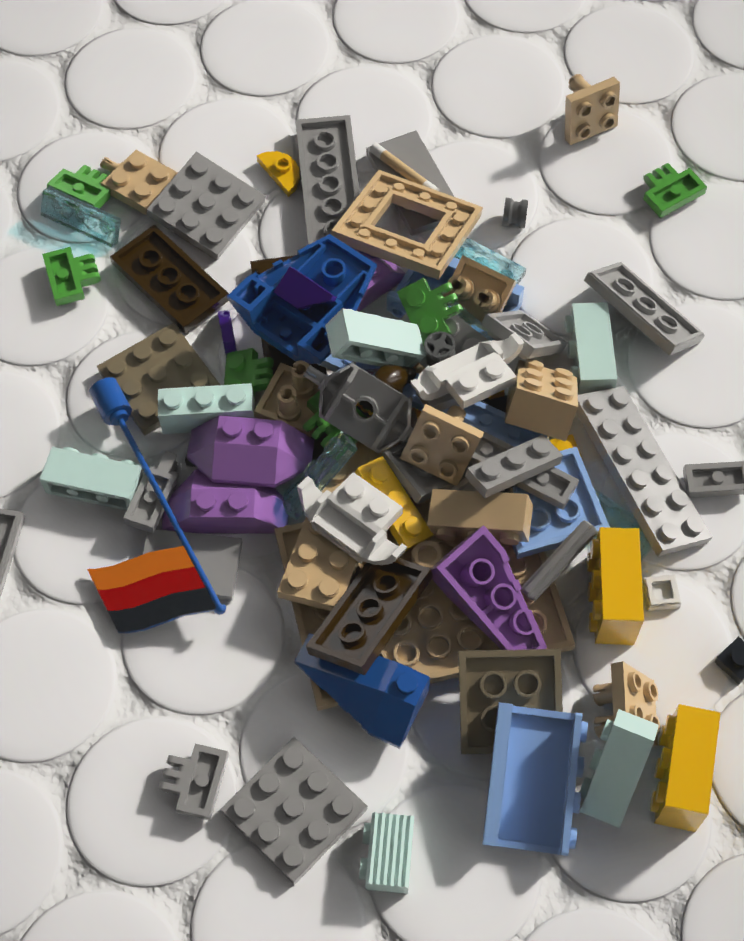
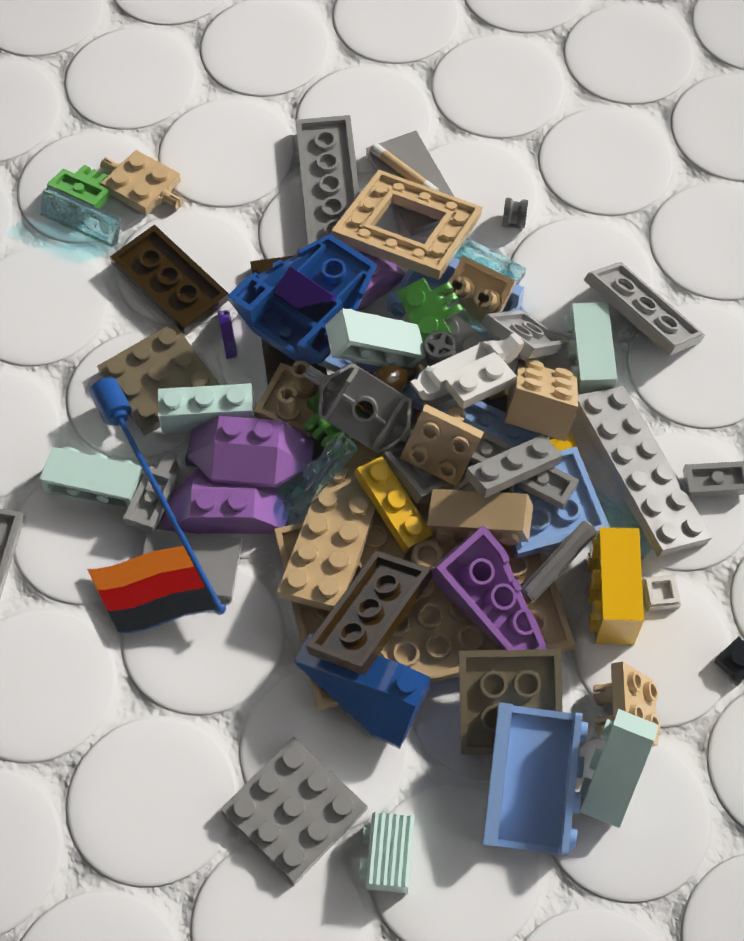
(70, 274): bright green hinge -> none
(196, 780): light grey hinge -> none
(206, 205): light grey plate -> none
(246, 368): bright green hinge -> none
(281, 169): yellow plate -> none
(353, 518): white plate -> none
(590, 108): tan plate -> none
(671, 190): bright green hinge -> none
(685, 768): yellow brick -> none

